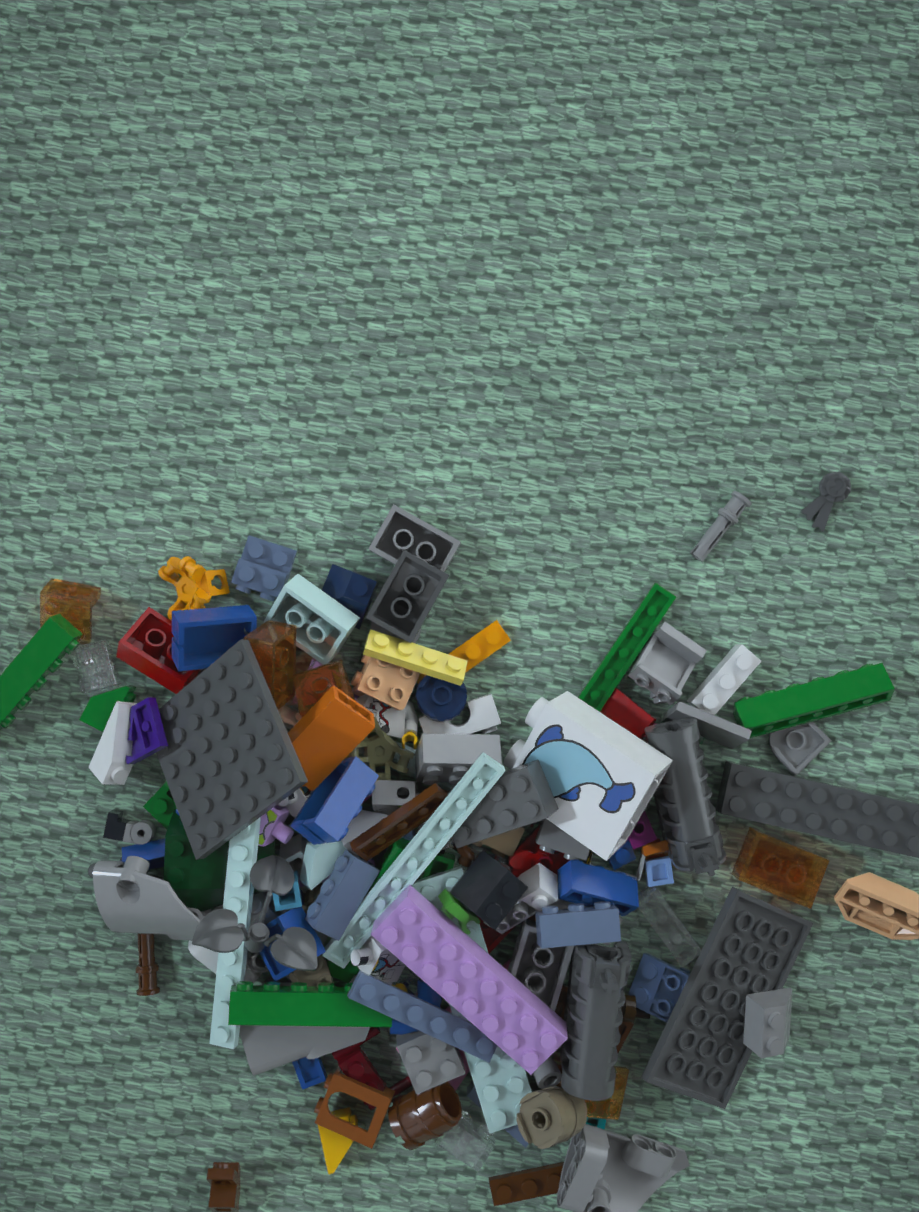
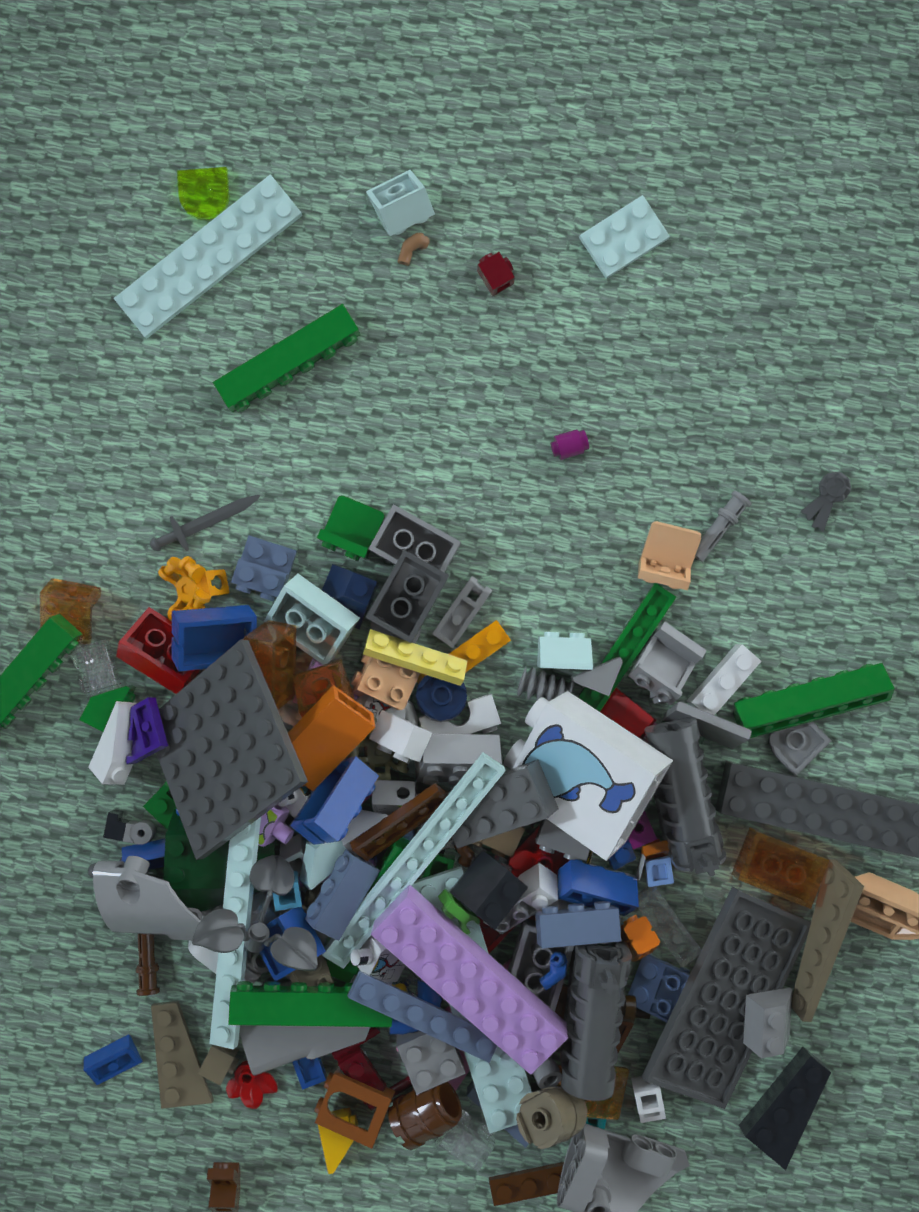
(112, 1060): none -> blue slope
(177, 1059): none -> dark tan wing
(181, 532): none -> dark grey sword
(204, 191): none -> clear neon green tile
(208, 256): none -> light aqua plate
(218, 1063): none -> dark tan brick
(250, 1088): none -> red plate
(287, 358): none -> green brick
(351, 528): none -> green bracket
(400, 736): none -> white brick
(401, 203): none -> light aqua slope
(415, 241): none -> medium nougat arm
(461, 613): none -> light grey plate
(496, 272): none -> dark red brick
(542, 687): none -> light grey piece
(557, 972): none -> blue arm
(565, 652): none -> light aqua slope
(569, 444): none -> magenta brick
(601, 677): none -> light grey slope
(624, 236): none -> light aqua plate
(639, 937): none -> orange brick
(648, 1100): none -> white brick
(669, 555): none -> light nougat bracket
(786, 1107): none -> black wedge
(829, 924): none -> dark tan wing

